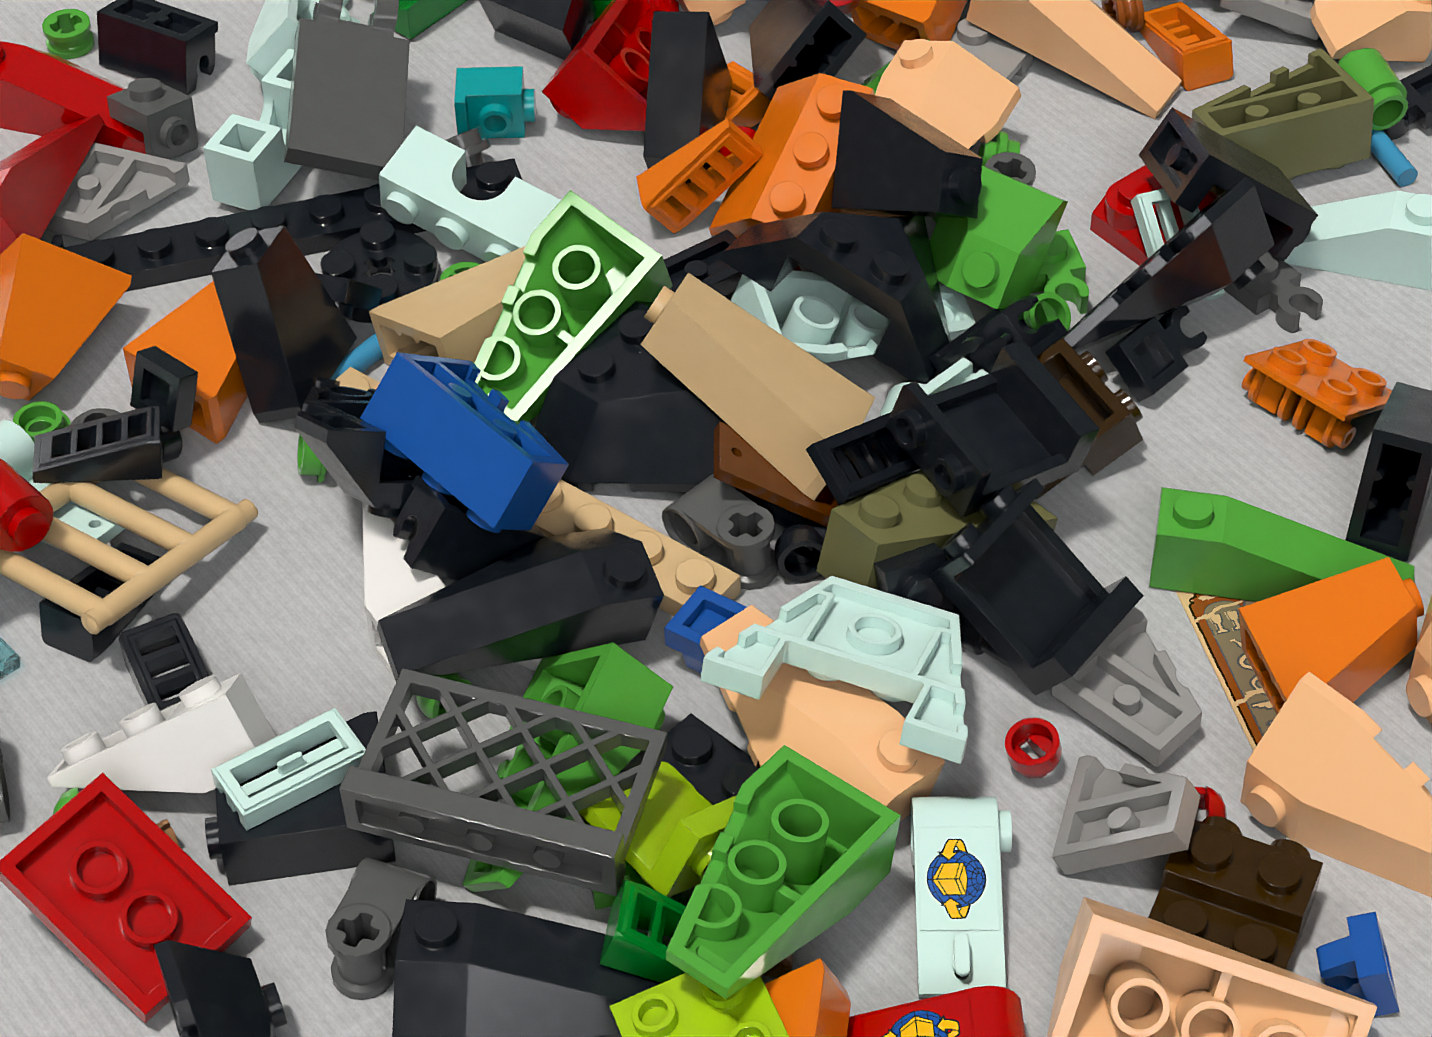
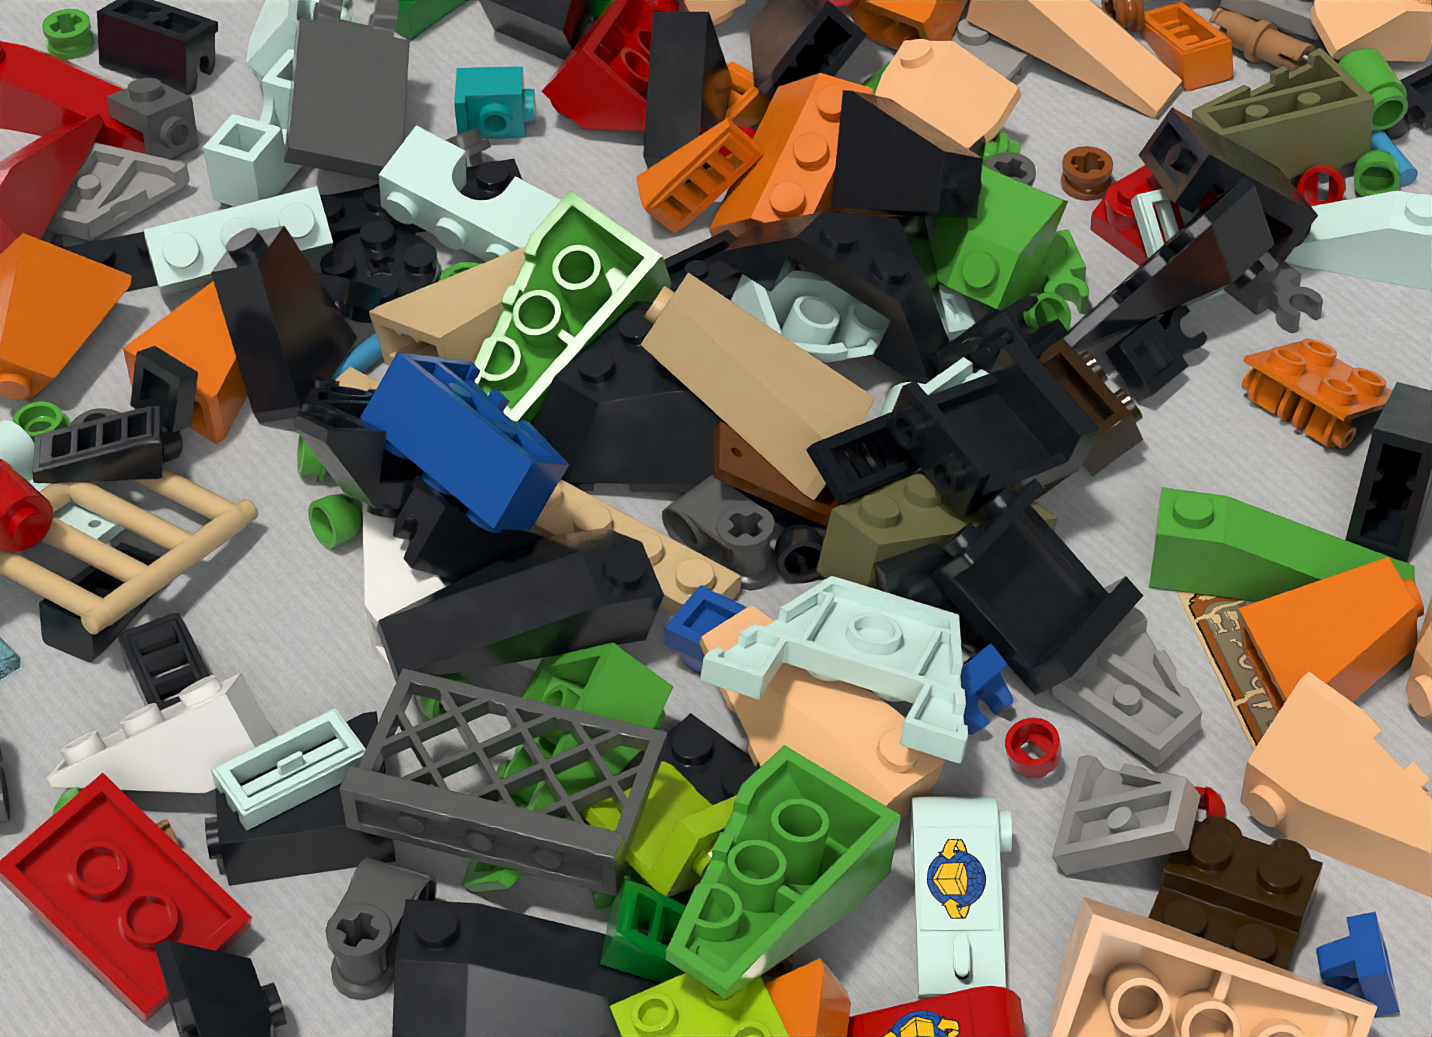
(190, 248): none -> light aqua arch
(335, 519): none -> bright green hinge
(983, 681): none -> blue tile
(1086, 173): none -> dark orange bush
(1261, 40): none -> medium nougat pin
(1310, 184): none -> red hinge
(1371, 175): none -> bright green hinge

